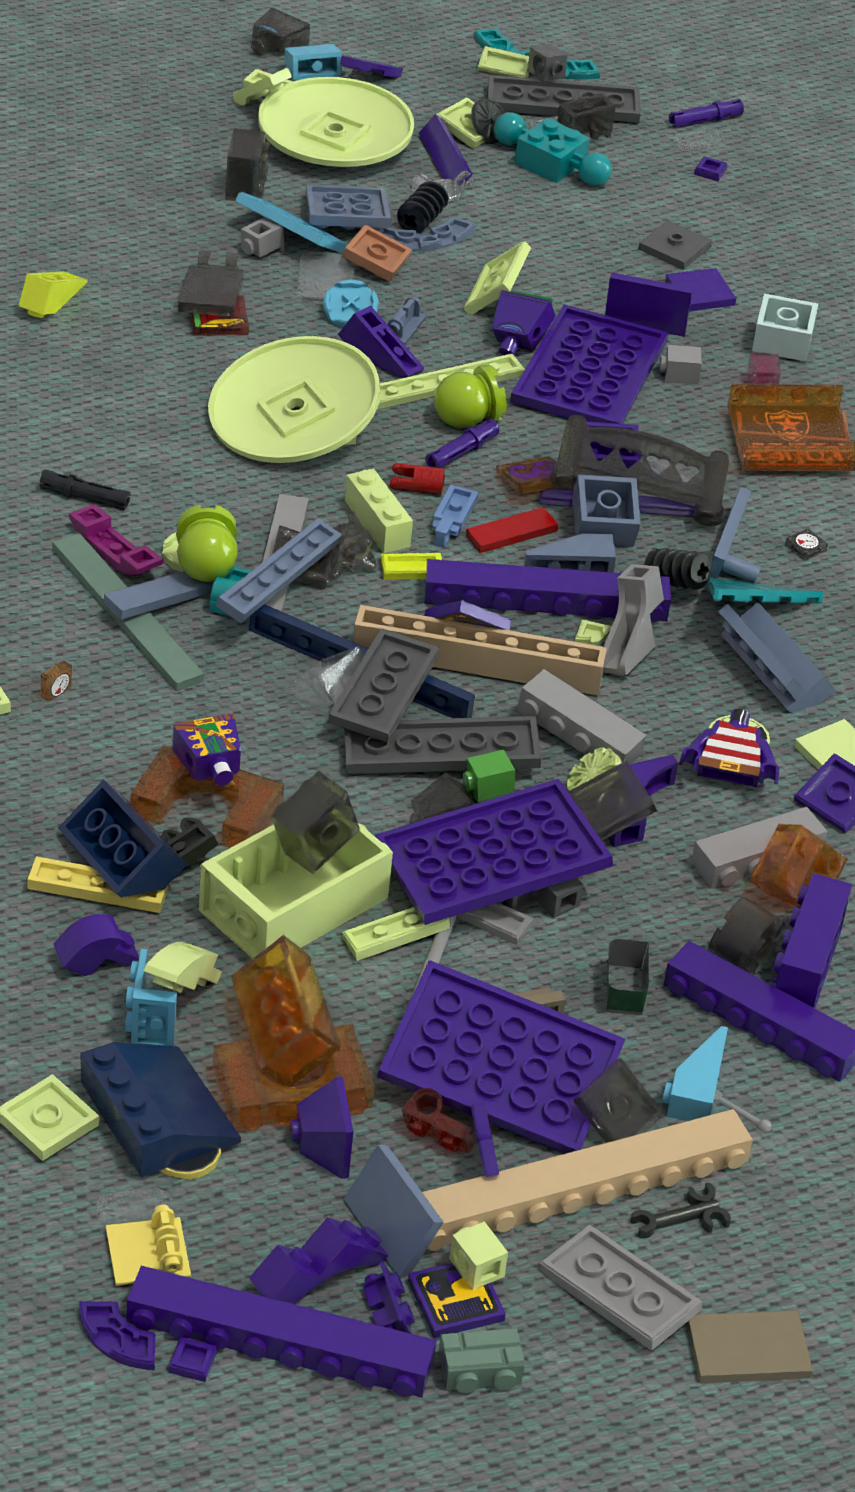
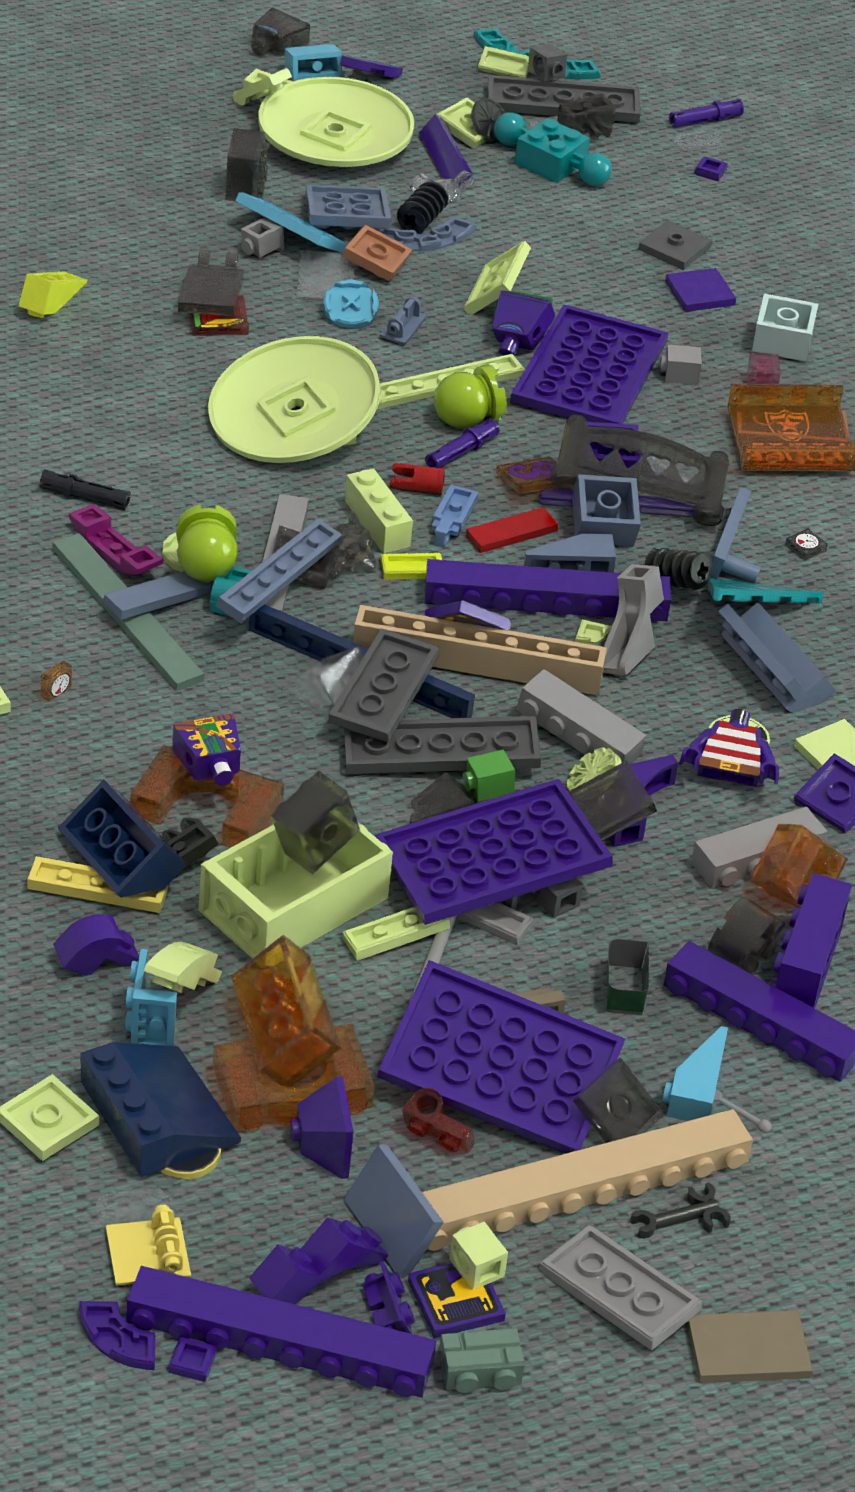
(379, 343): dark purple slope -> none
(484, 1139): dark purple tile -> none
(649, 303): dark purple tile -> none

